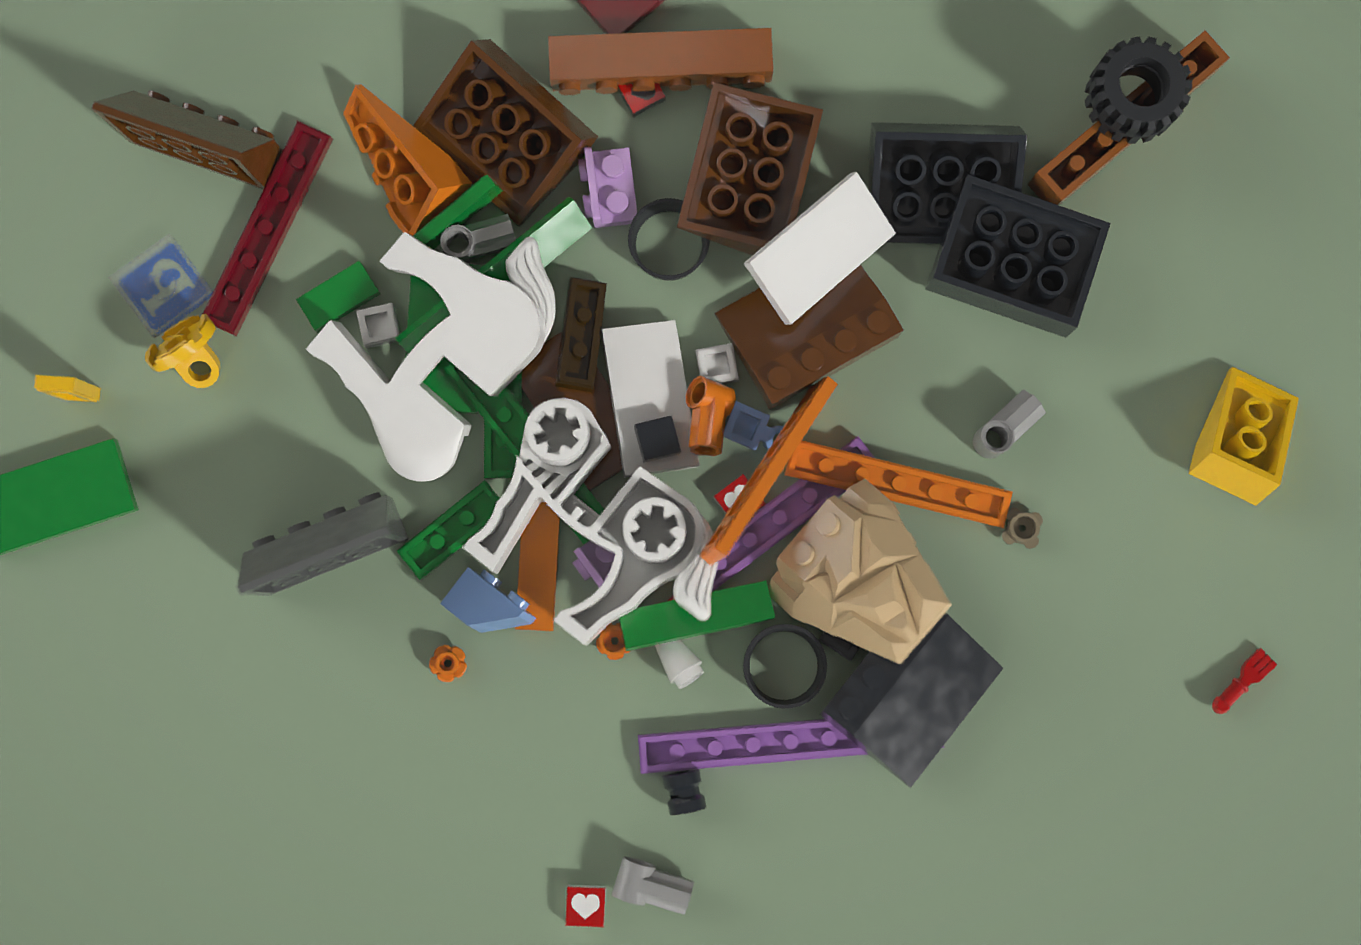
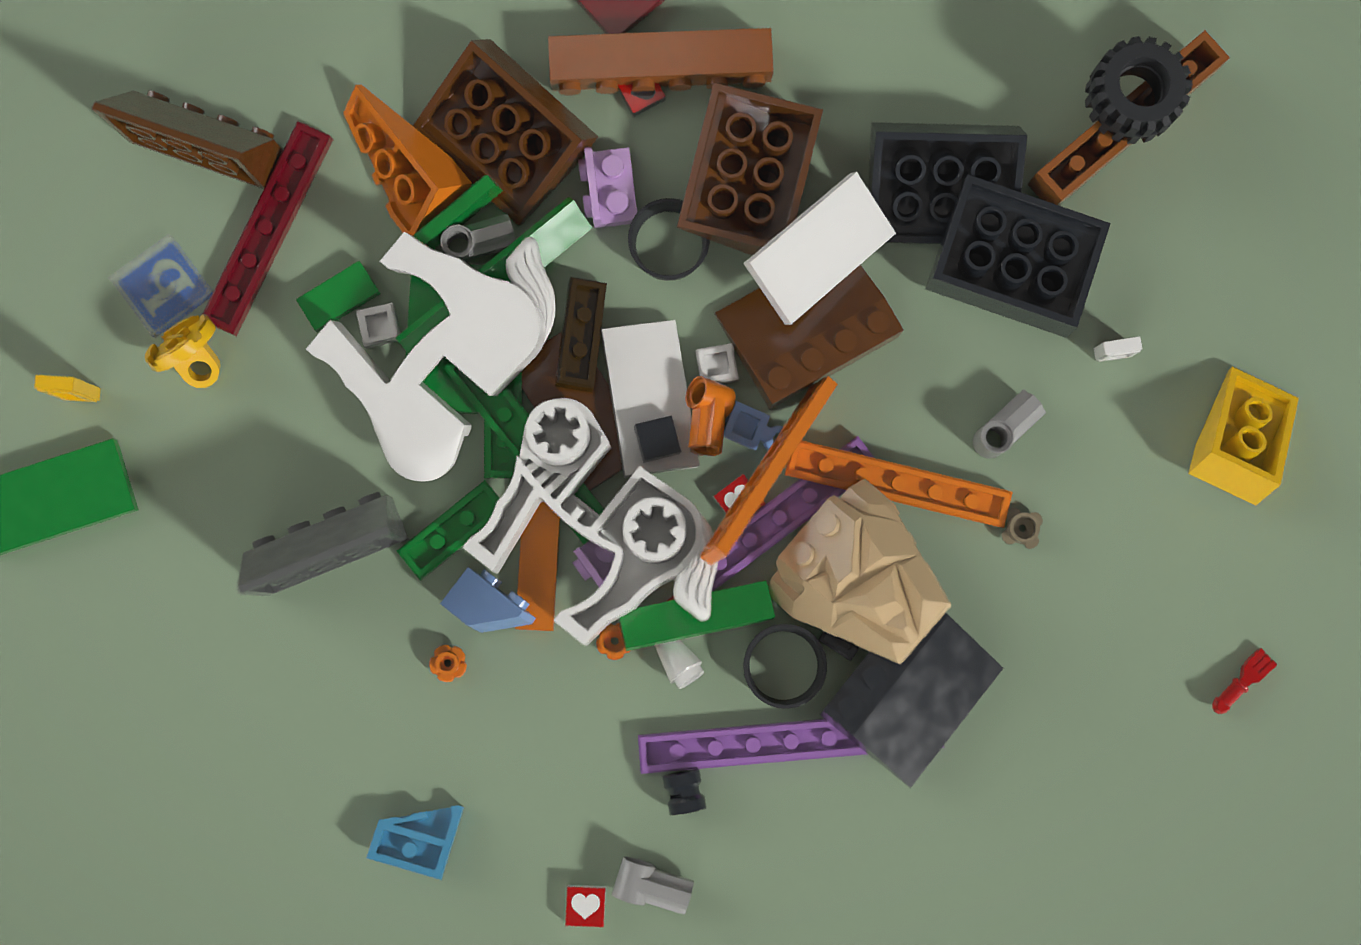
(417, 840): none -> dark azure wing
(1118, 349): none -> white tile

